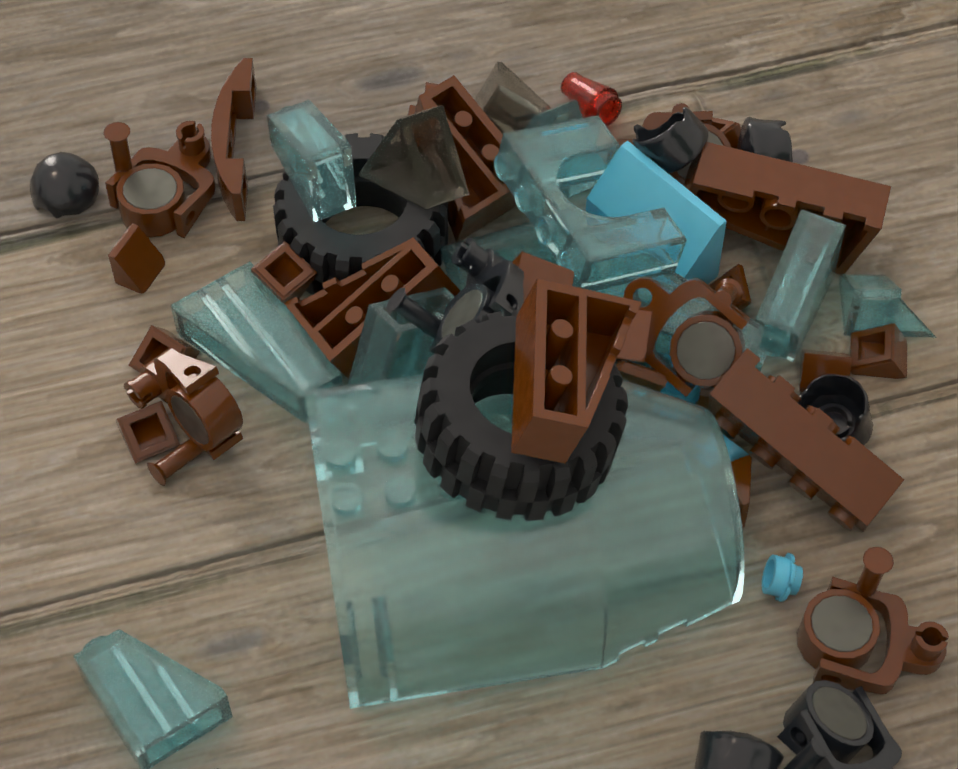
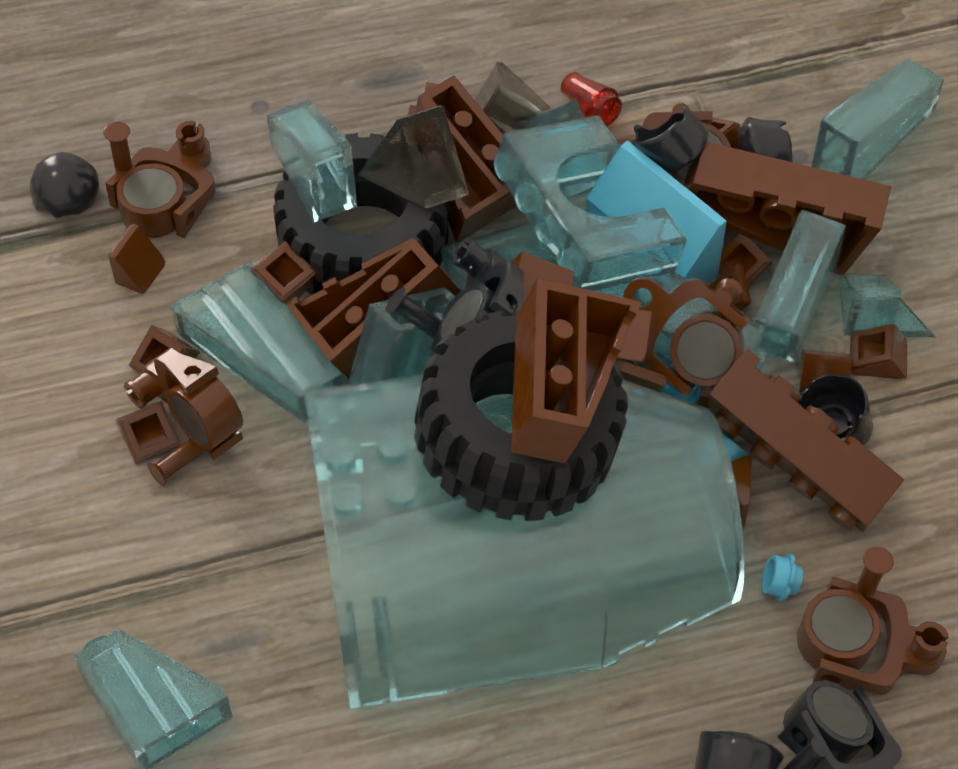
(233, 103): reddish brown slope -> none
(746, 253): none -> reddish brown slope
(876, 120): none -> clear light blue slope

